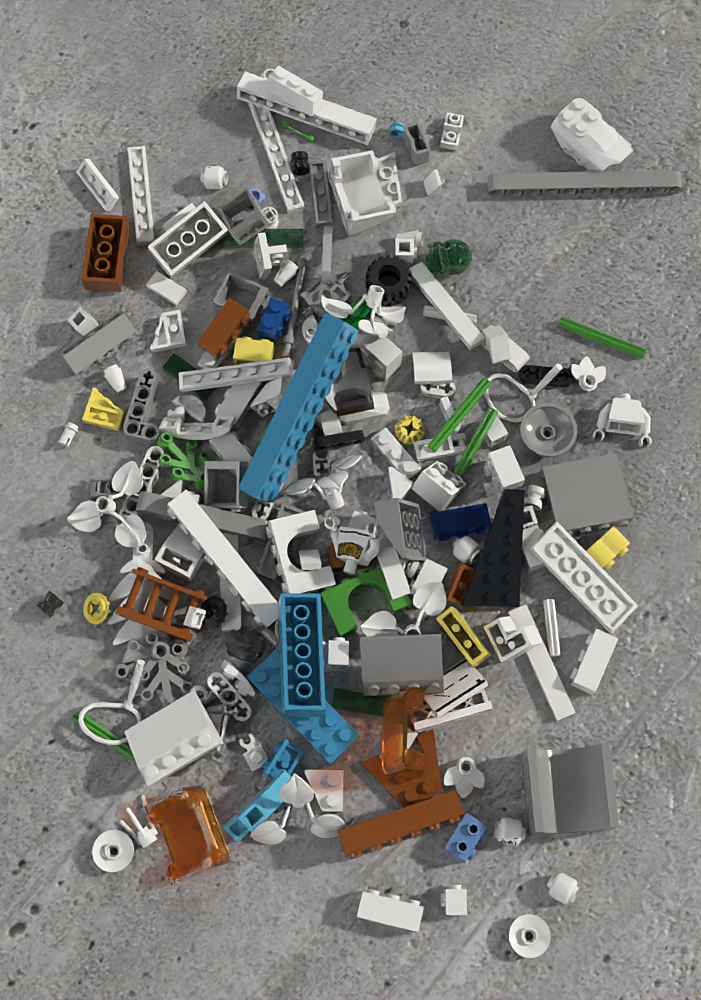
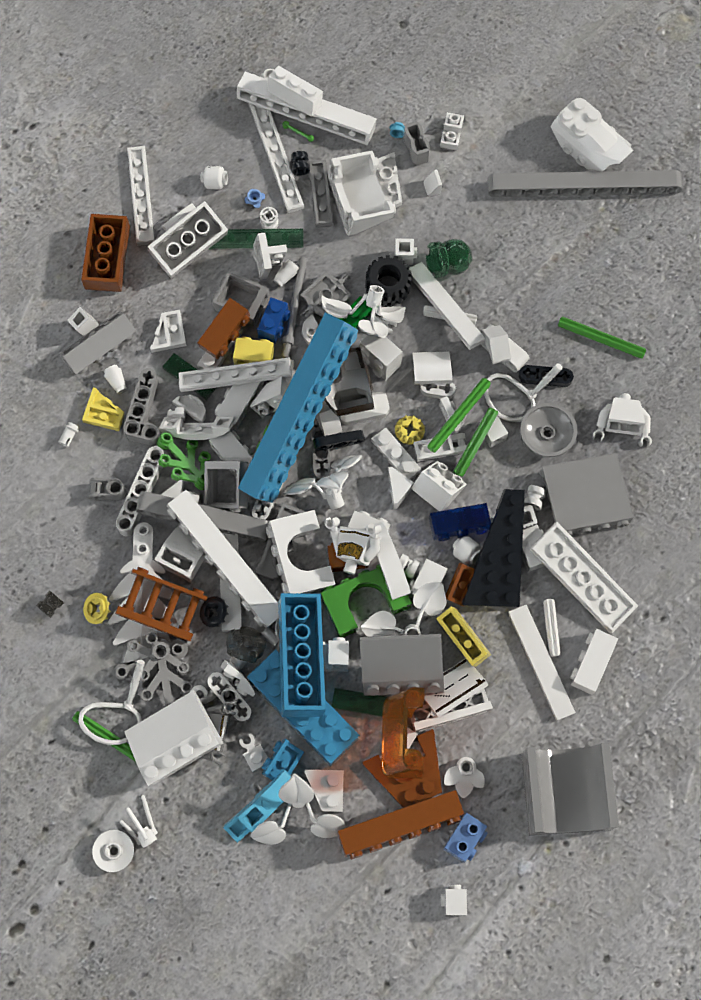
(87, 515): white plant -> none
(97, 185): white plate -> none
(166, 288): white tile -> none
(189, 833): clear orange windscreen -> none
(194, 617): white tile -> none
(251, 225): light grey window -> none
(309, 559): white slope -> none
(327, 255): light grey beam -> none
(390, 910): white brick -> none
(402, 526): light grey slope -> none
(416, 235): white cone -> none
(503, 469): white brick -> none
(509, 641): white brick -> none
(509, 831): white head -> none
(540, 936): white dish -> none
(563, 888): white head -> none
(587, 372): white plate -> none
(608, 548): light yellow brick -> none

